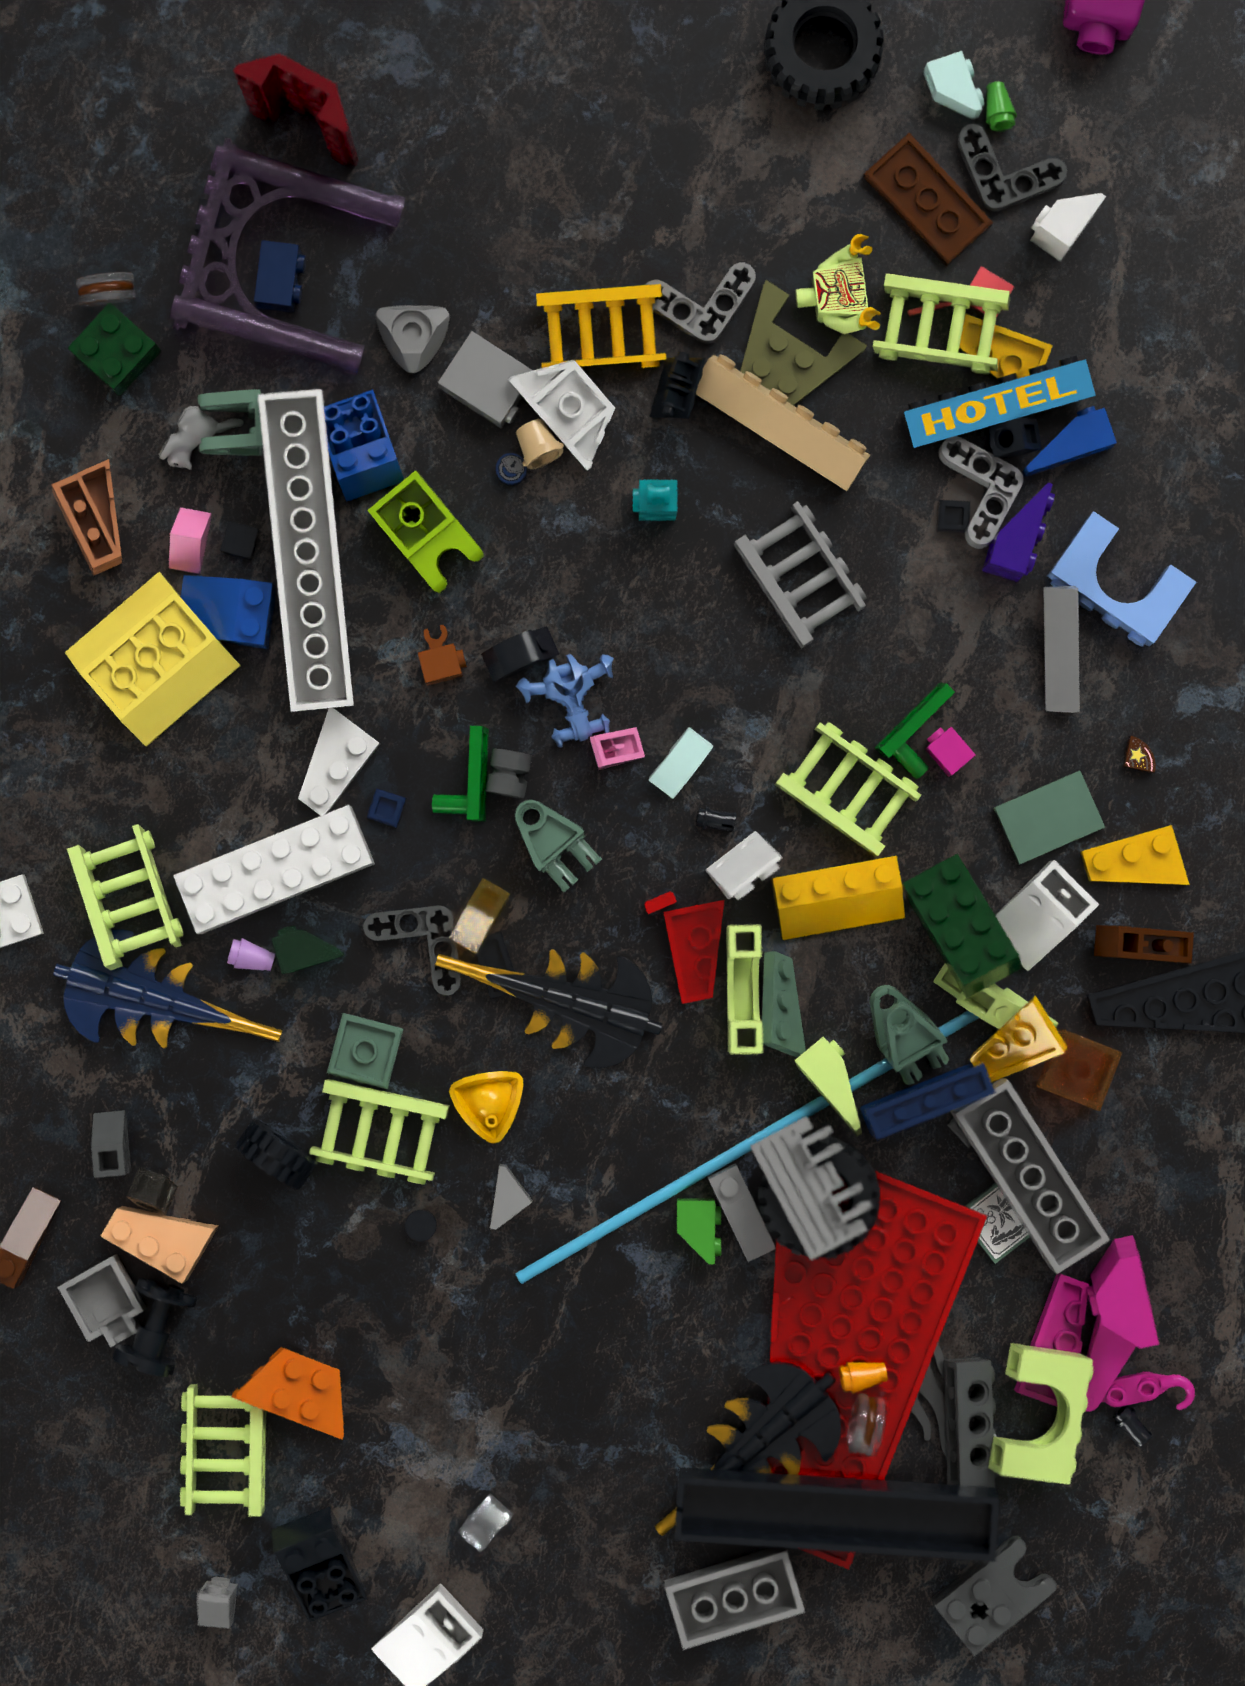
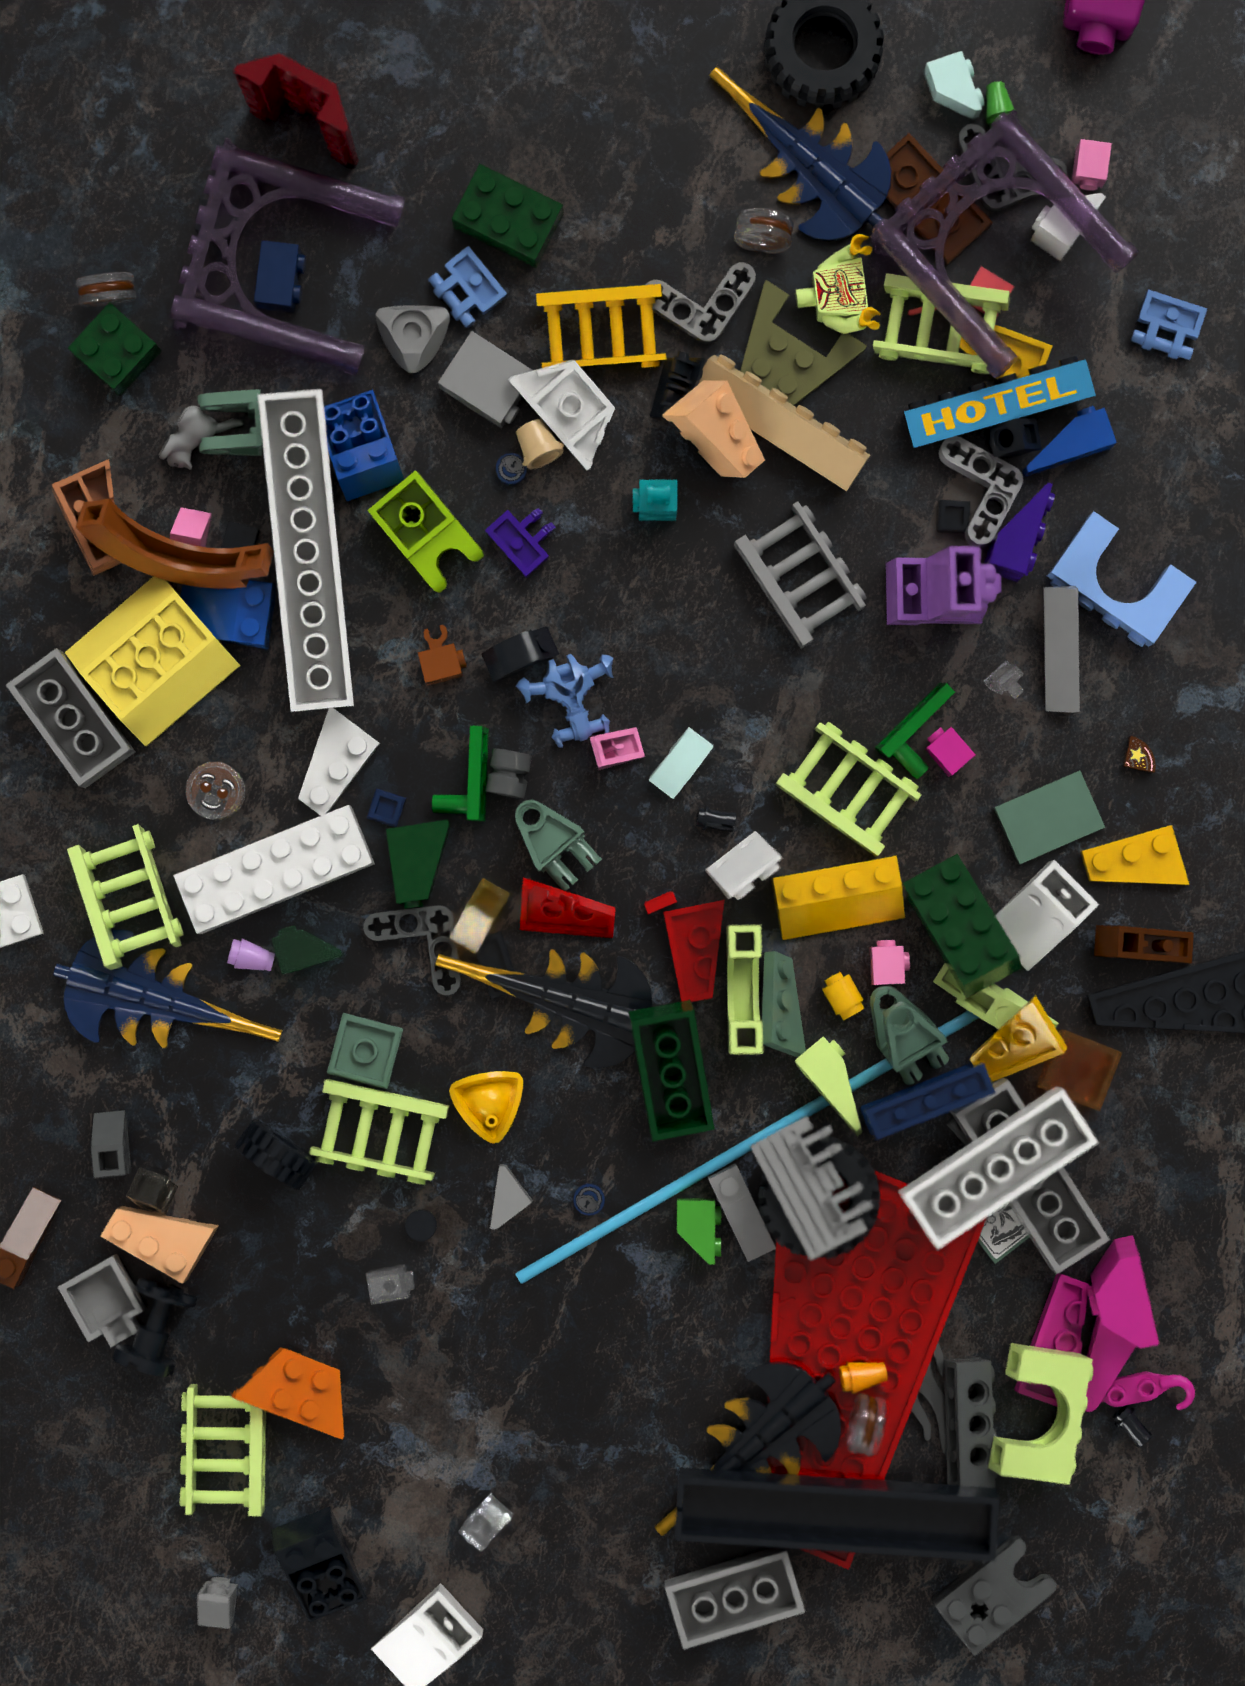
(70, 718): none -> light grey brick
(169, 559): none -> dark orange arch
(215, 791): none -> clear head
(389, 1284): none -> clear brick
(415, 859): none -> dark green slope
(474, 280): none -> medium blue plate
(507, 215): none -> dark green brick
(518, 543): none -> dark purple hinge
(563, 912): none -> red wing
(589, 1199): none -> tile
(671, 1070): none -> dark green brick
(718, 428): none -> light nougat wedge
(763, 230): none -> clear head
(843, 995): none -> yellow brick
(847, 193): none -> dark blue animal
(888, 963): none -> bright pink brick
(940, 588): none -> medium lavender brick
(998, 1167): none -> white brick
(1005, 680): none -> clear tile
(1012, 142): none -> clear purple arch
(1091, 164): none -> bright pink brick
(1172, 316): none -> medium blue plate

